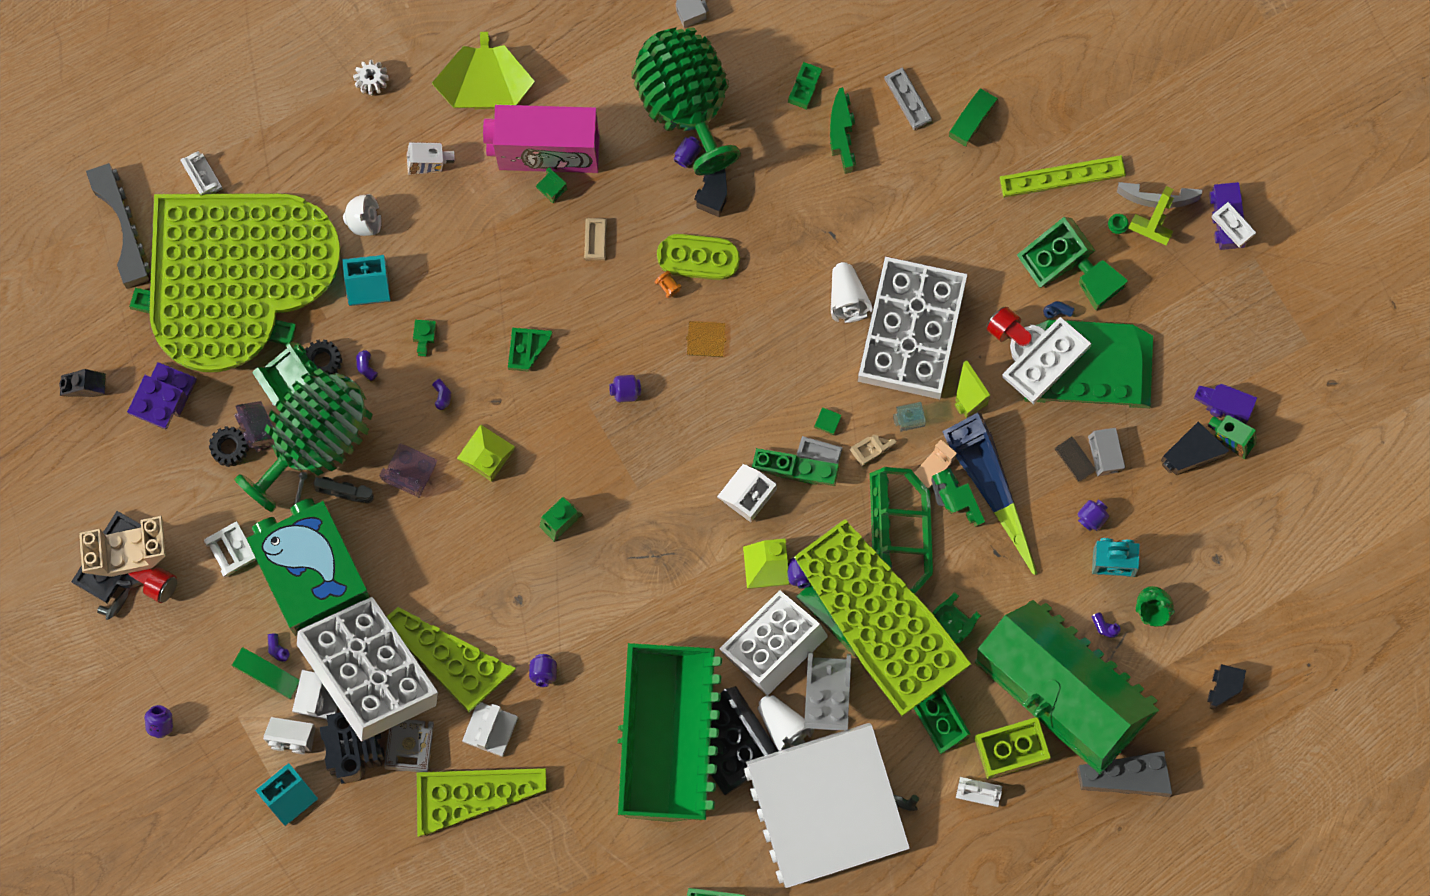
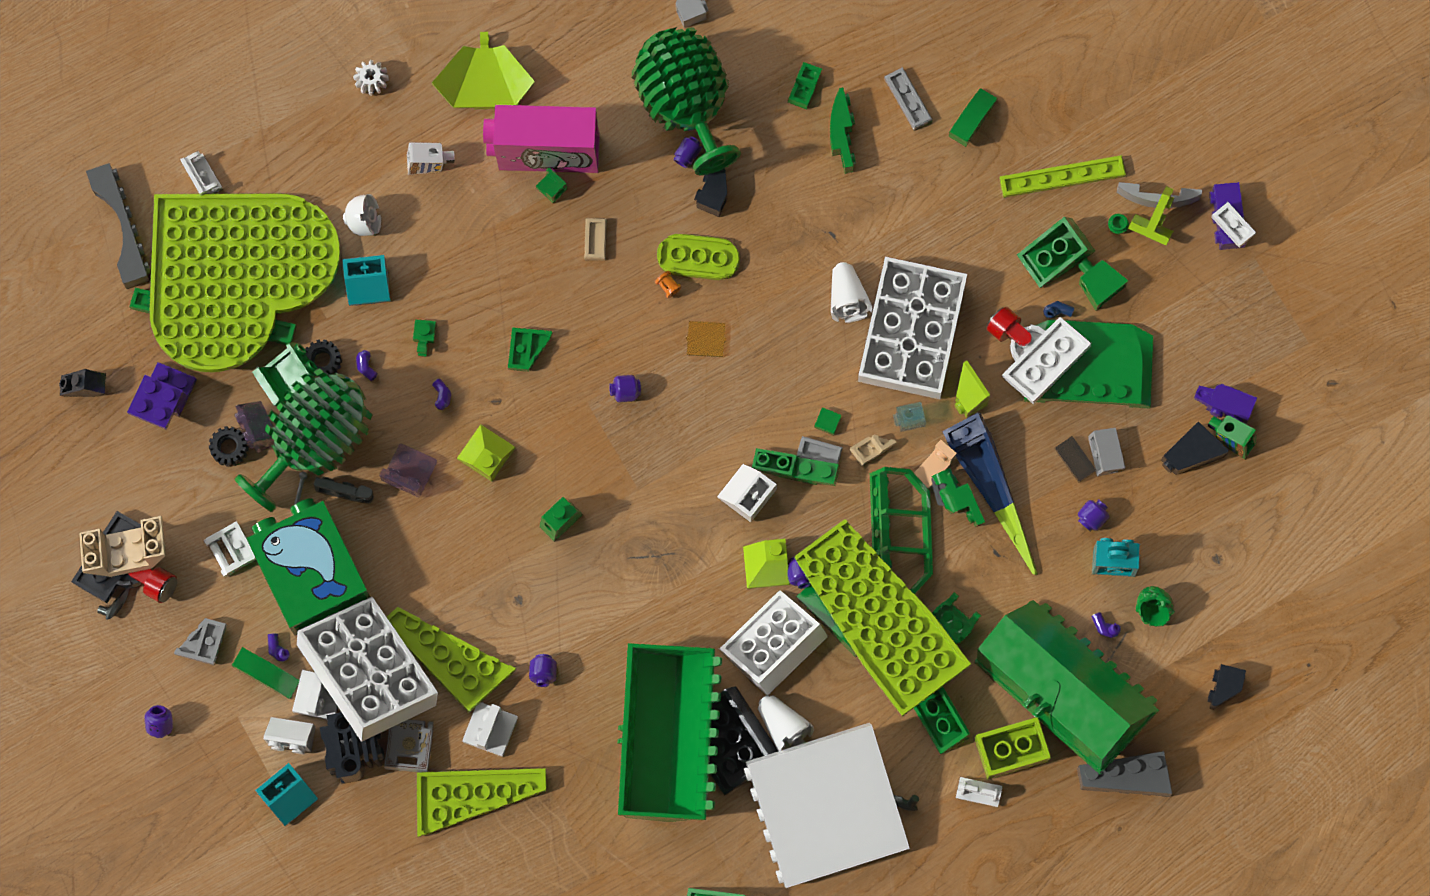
(203, 642): none -> light grey wing
(827, 693): light grey hinge -> none

